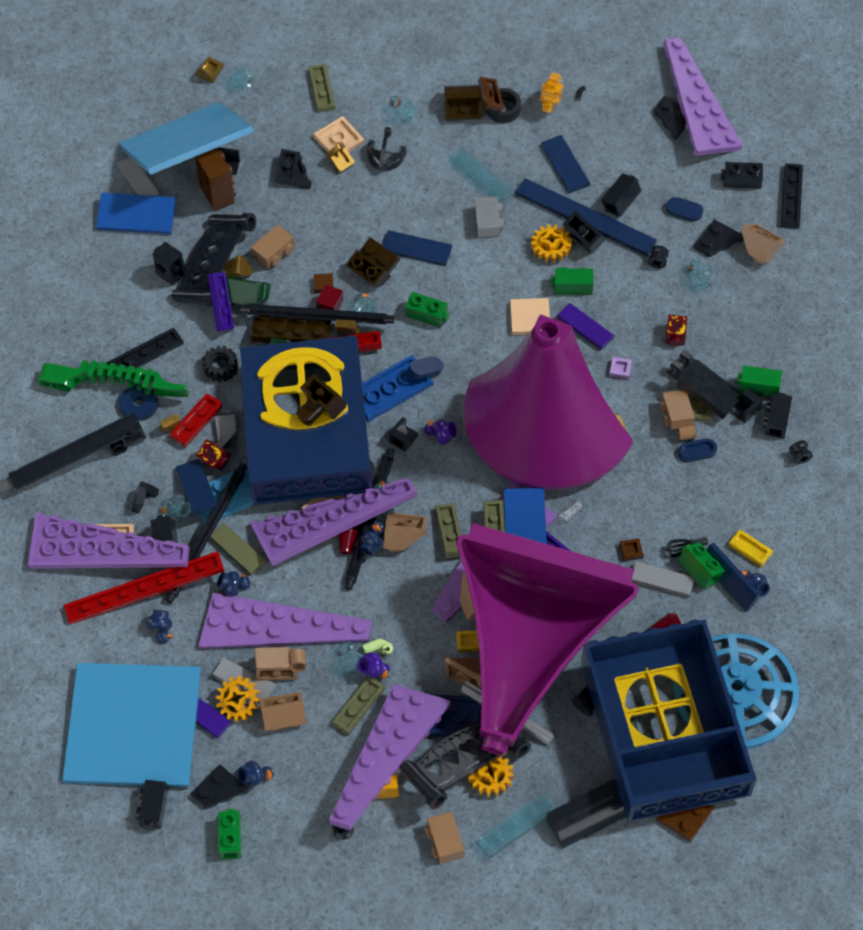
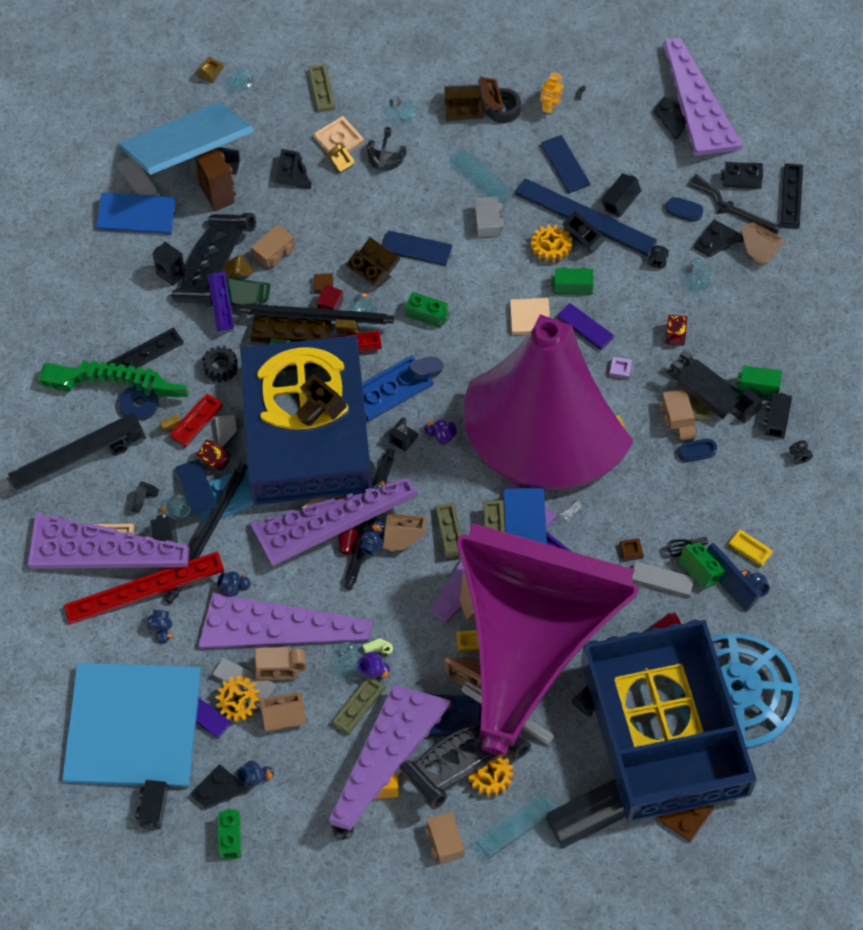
(237, 549): olive tile -> none
(699, 183): none -> black piece

